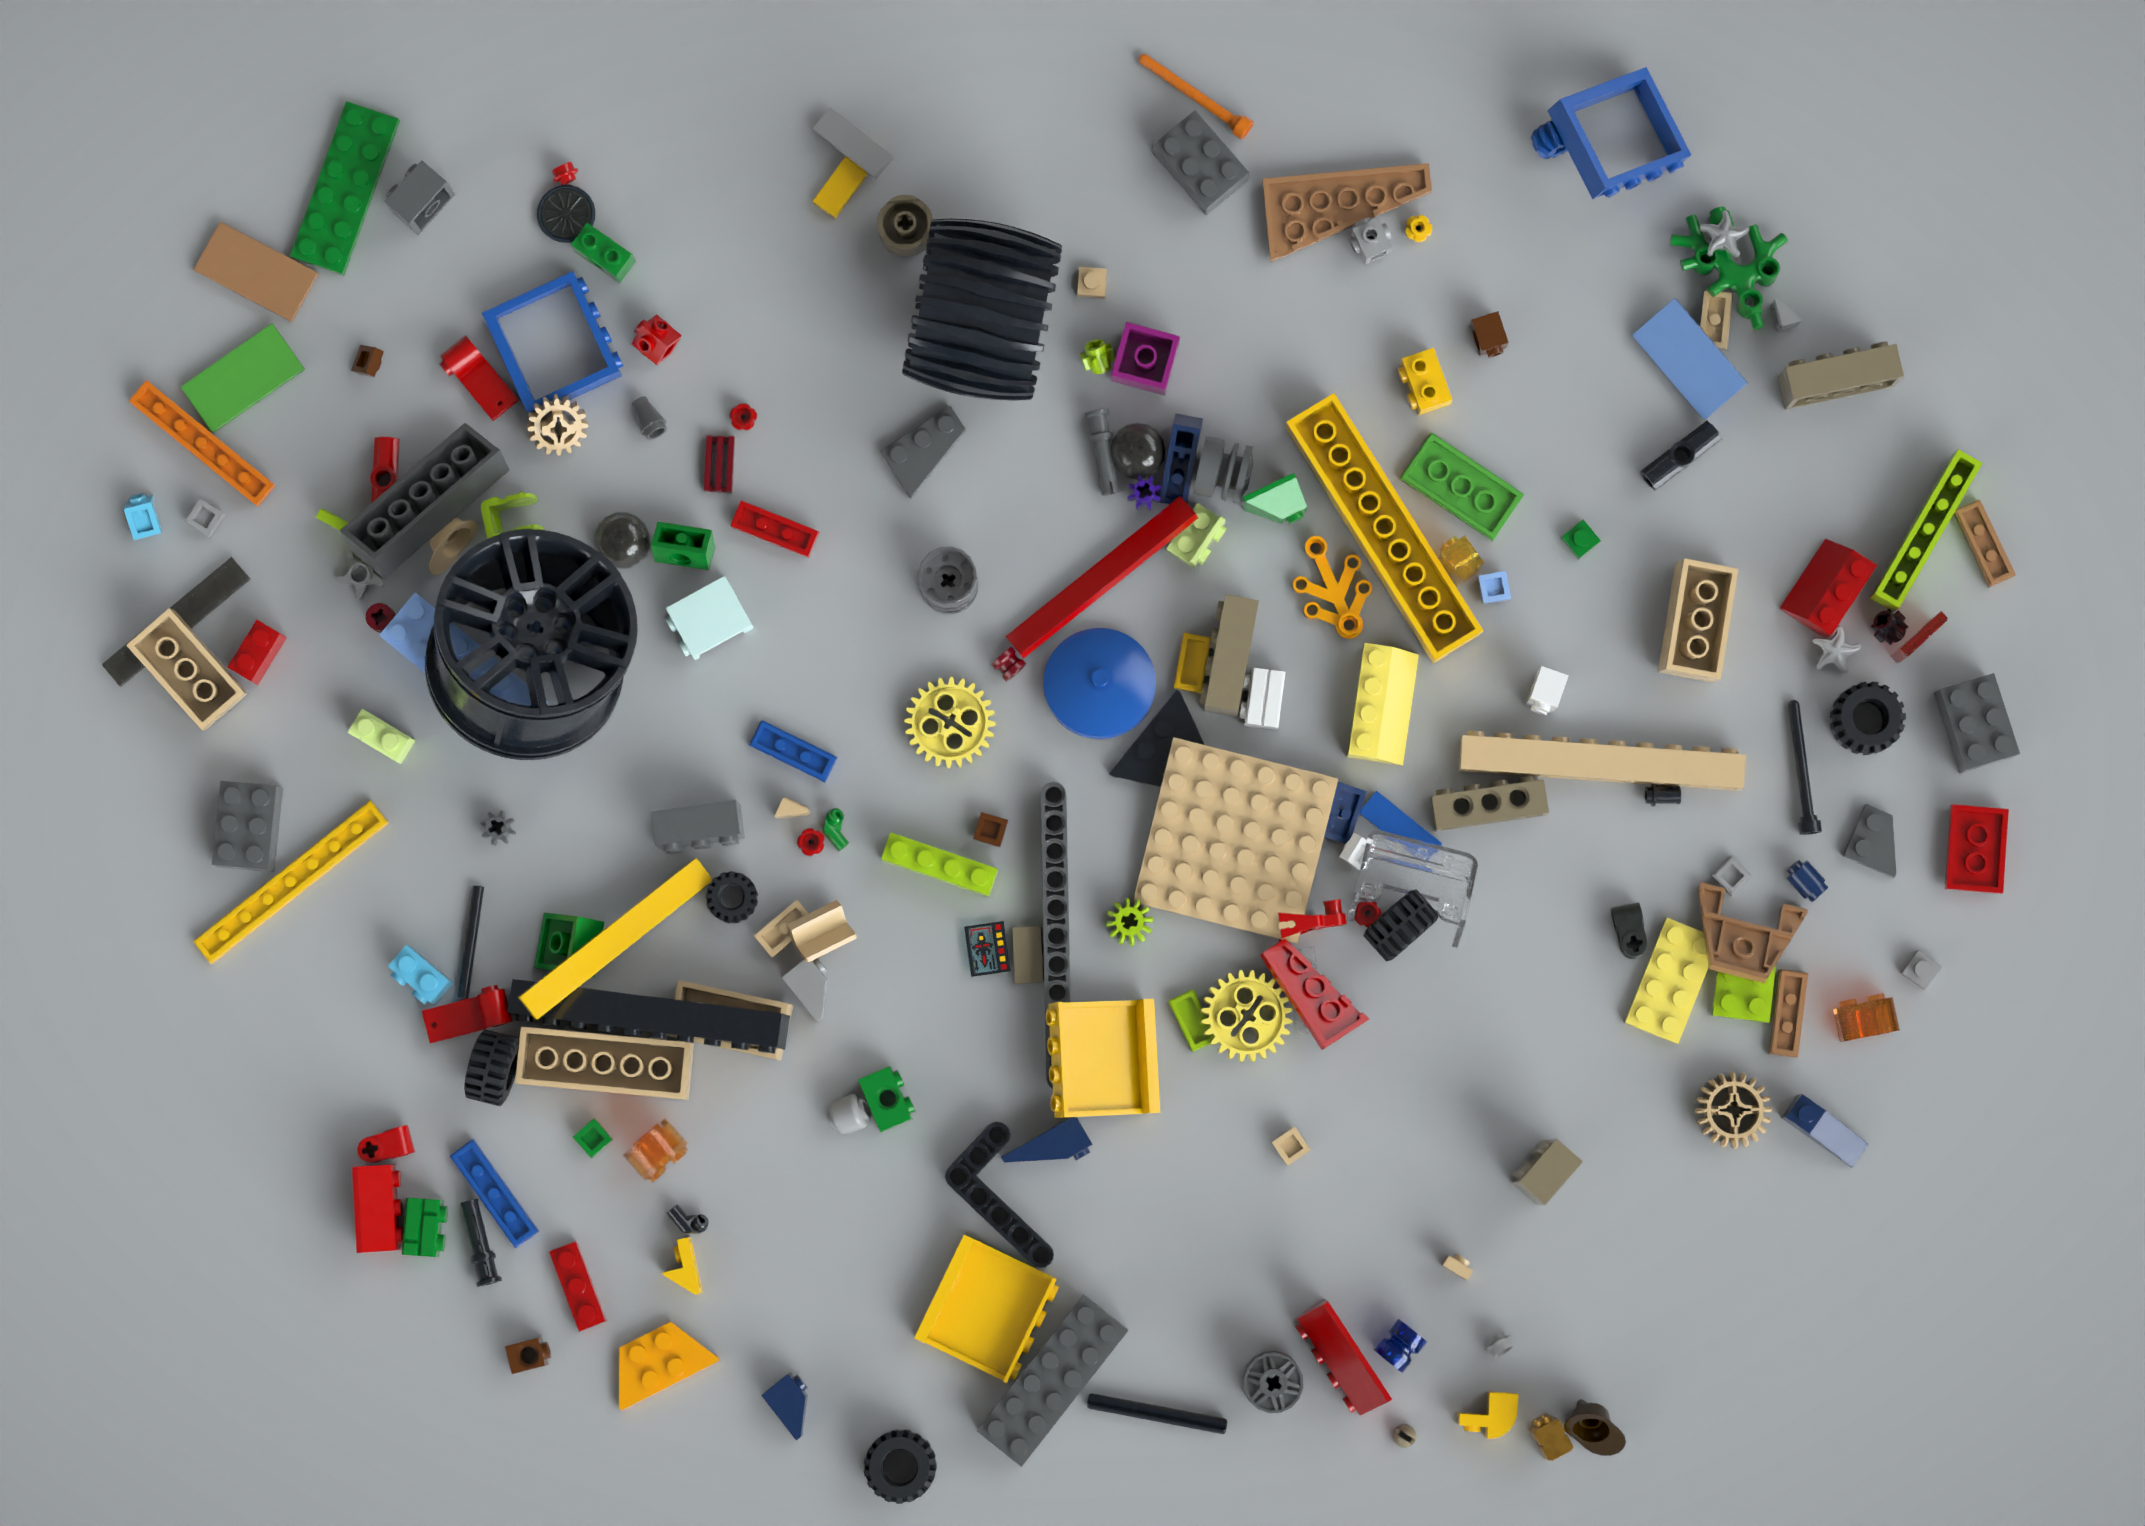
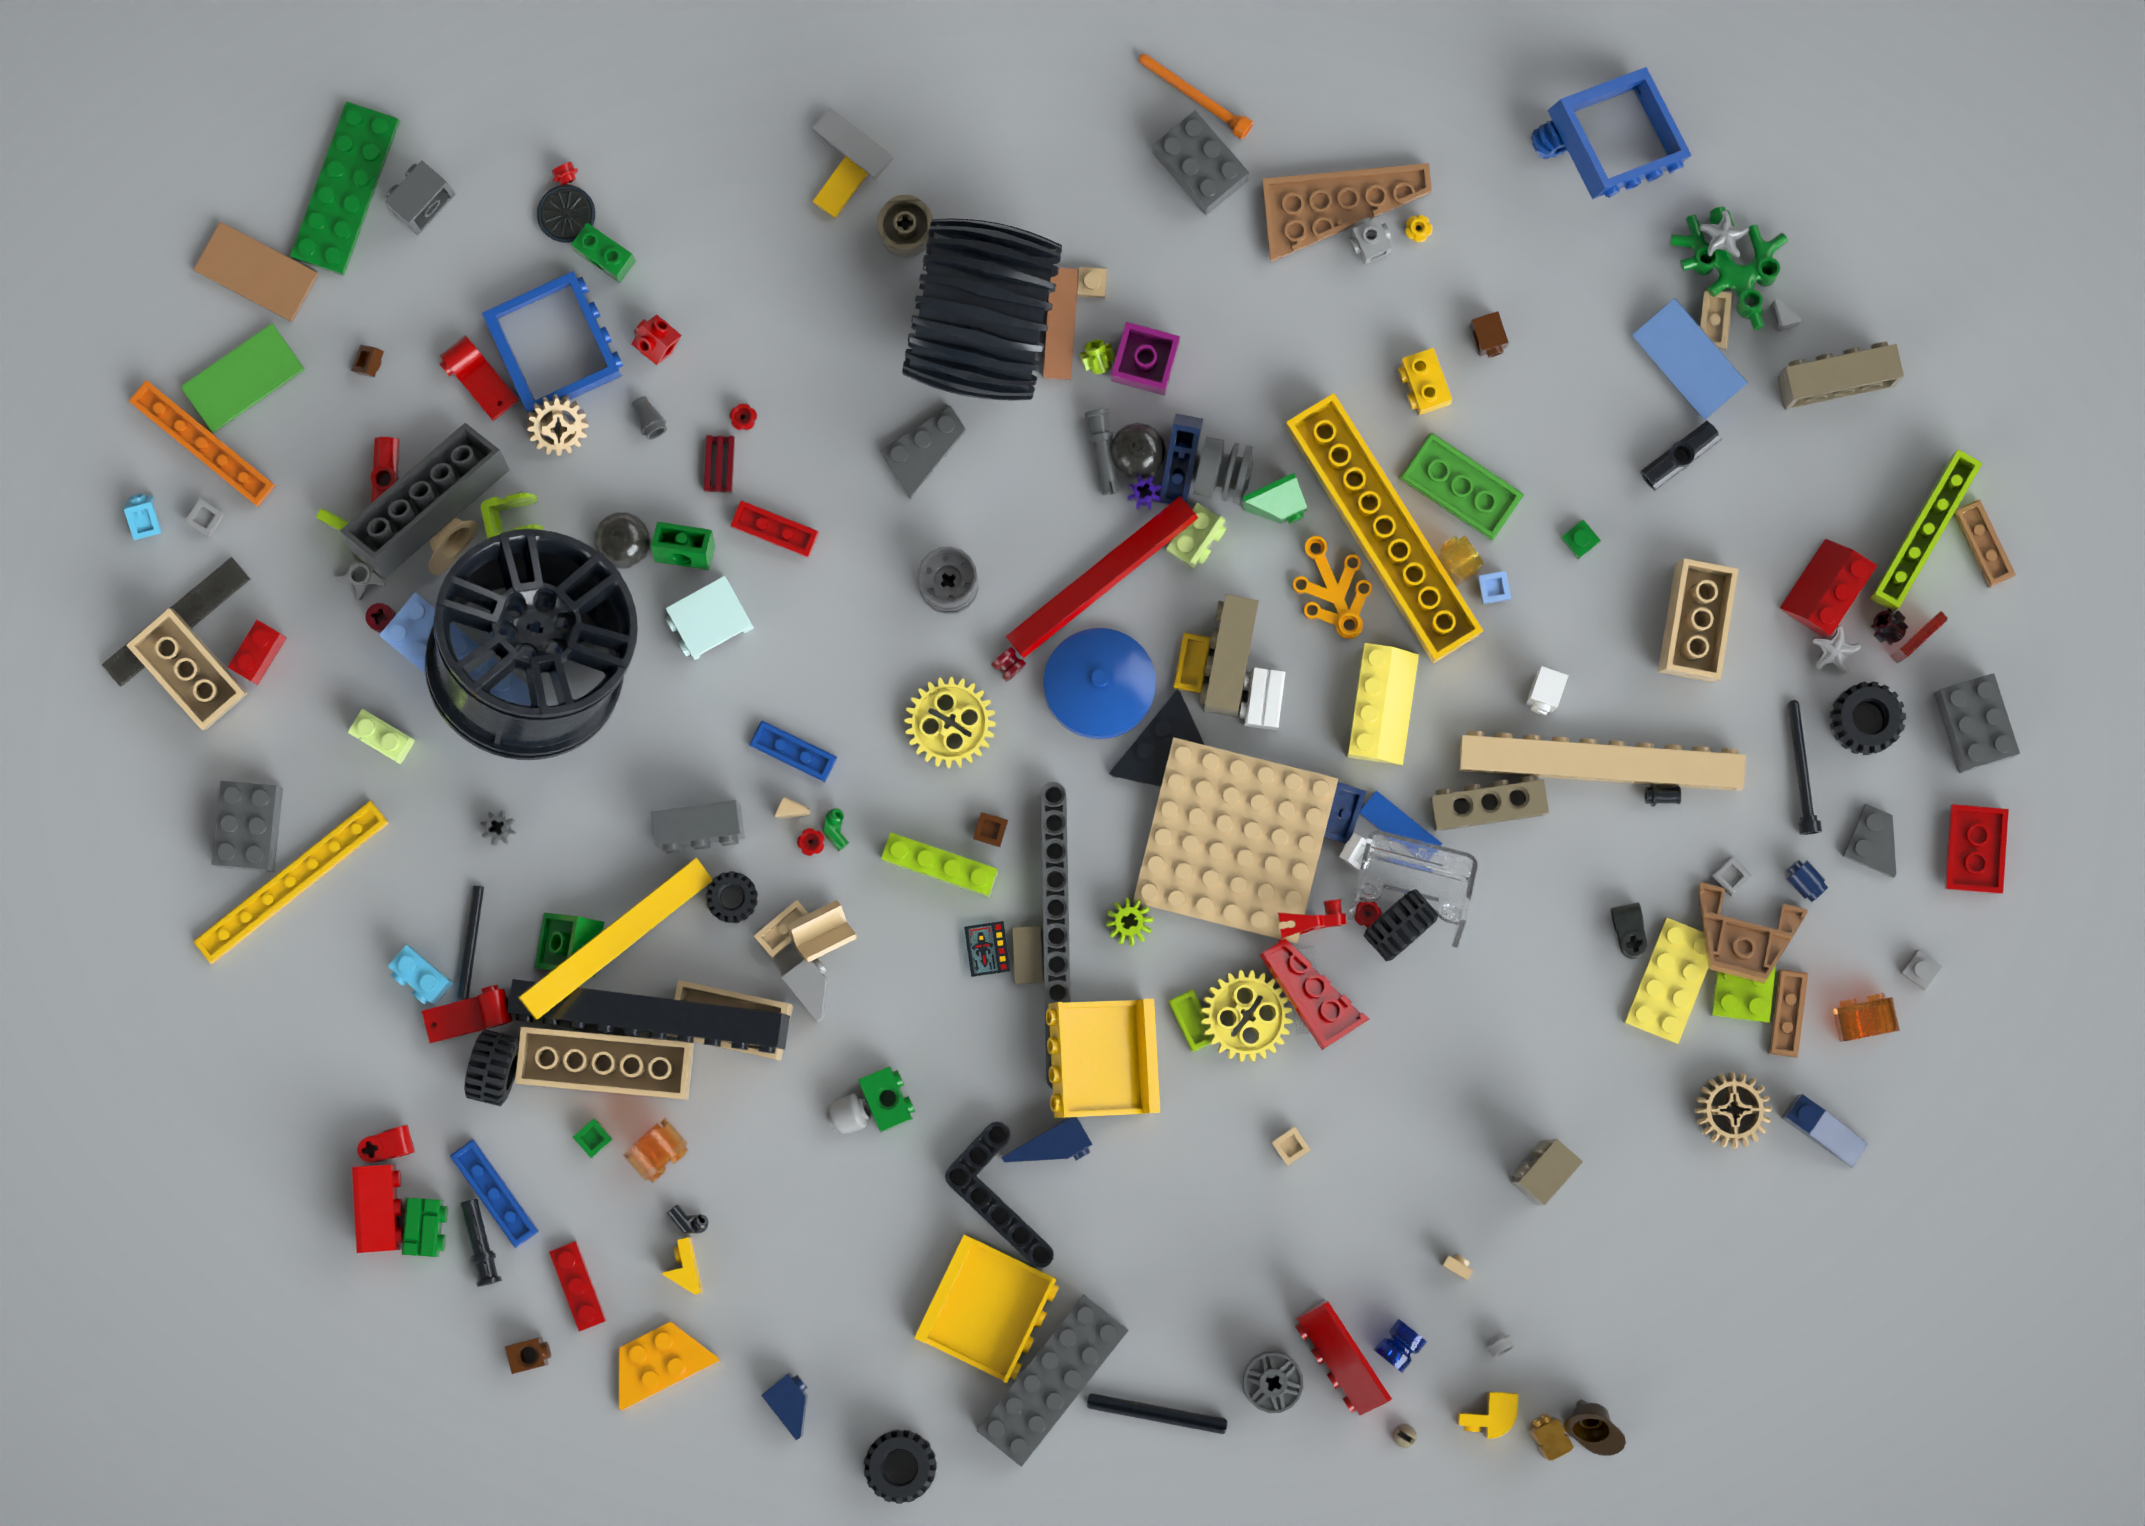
(1061, 326): none -> nougat tile

